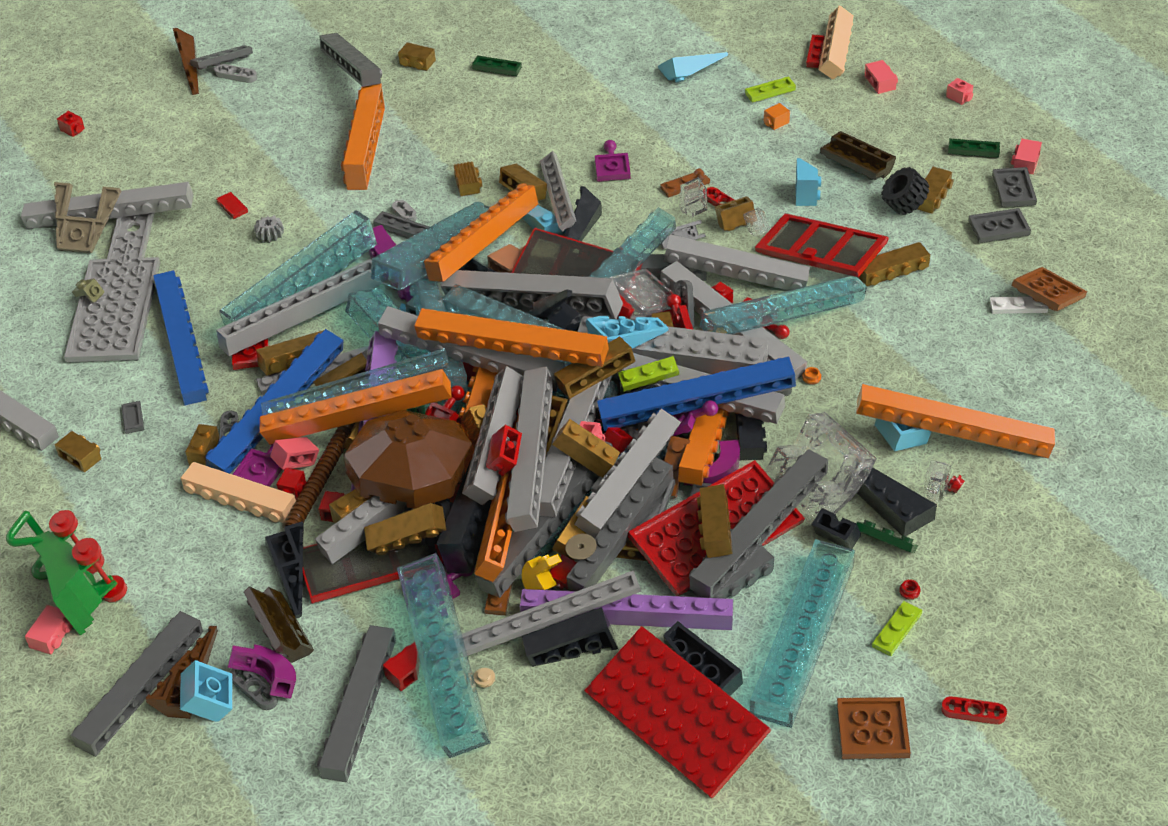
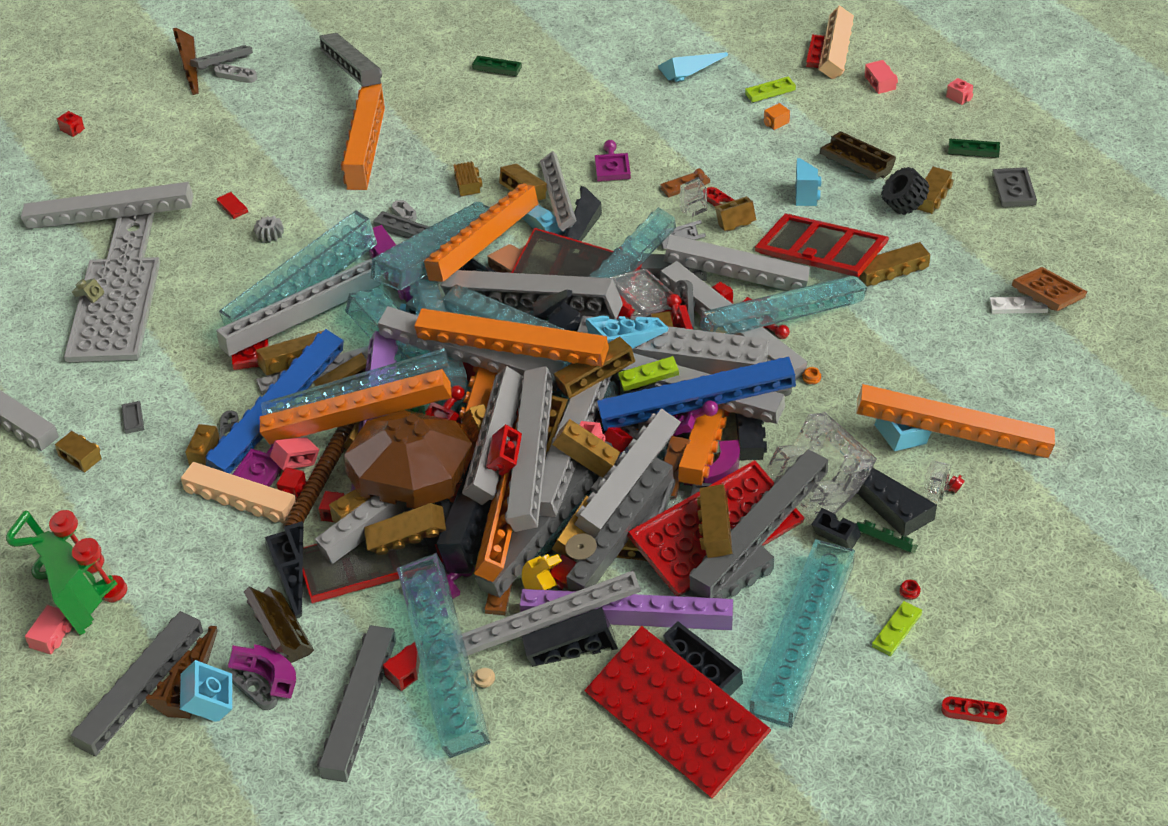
(81, 233): dark tan wing -> none
(180, 339): blue brick -> none
(416, 56): pearl gold brick -> none
(756, 222): clear brick -> none
(873, 728): dark orange plate -> none
(999, 225): dark grey plate -> none
(1027, 155): coral brick -> none

